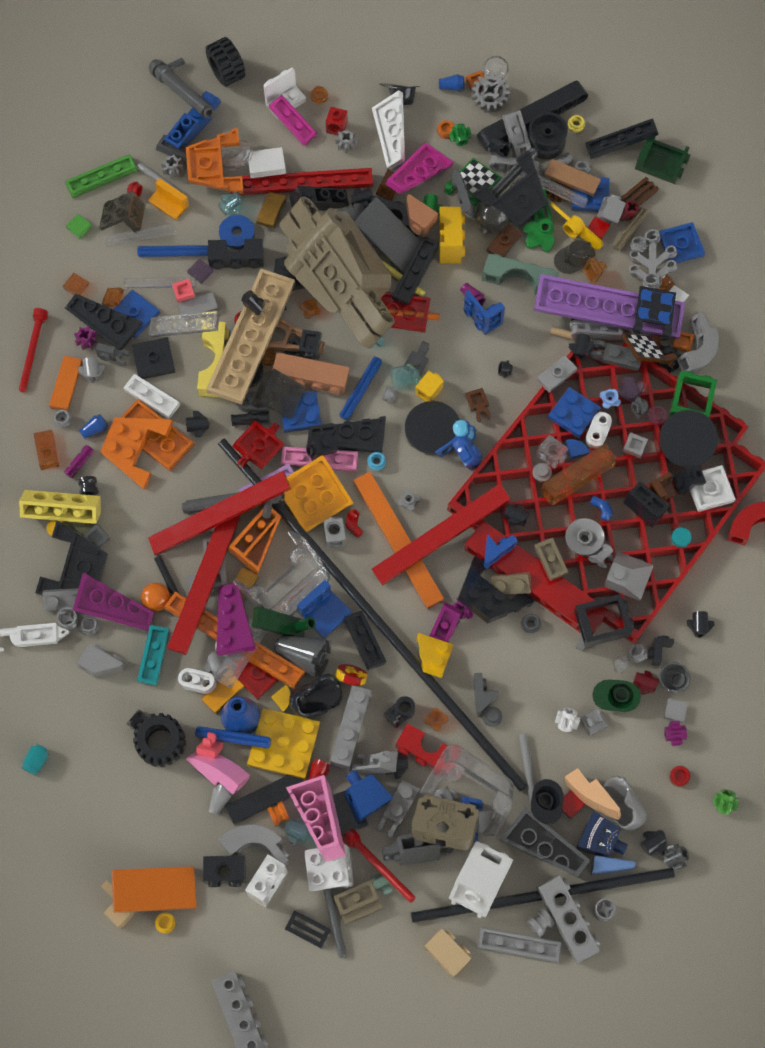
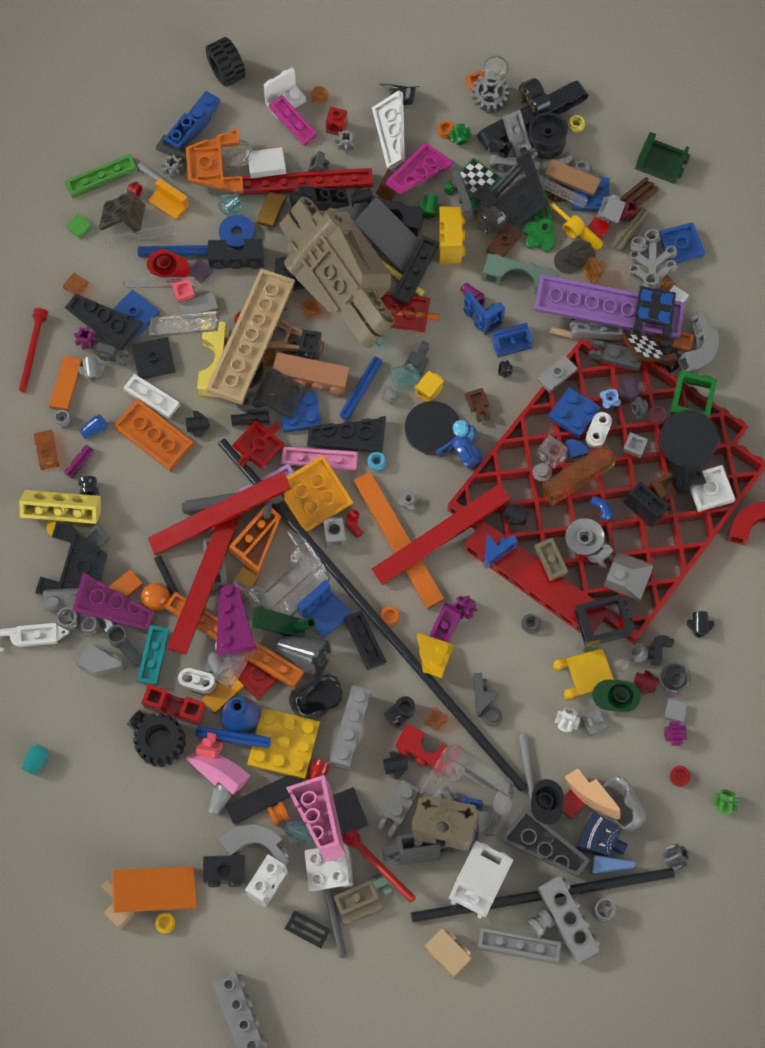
(112, 297): clear orange tile -> none
(124, 645): none -> dark grey piece
(126, 441): orange wing -> none
(127, 584): none -> orange tile
(163, 702): none -> red arch
(165, 75): dark grey cylinder -> none
(167, 264): none -> red piece
(253, 302): black piece -> none
(281, 698): yellow tile -> none
(317, 162): none -> dark grey tile
(321, 446): black bracket -> none
(351, 674): piece -> none
(365, 795): blue torso -> none
(376, 763): light grey hinge -> none
(390, 615): none -> orange tile
(420, 216): nougat slope -> none
(452, 83): blue cone -> none
(487, 600): black wing -> none
(511, 339): none -> blue hinge
(512, 583): dark tan plate -> none
(533, 93): none -> black animal
(582, 346): black piece -> none
(586, 672): none -> yellow flag
(621, 138): black tile -> none
(654, 842): black piece -> none
(681, 537): teal tile -> none

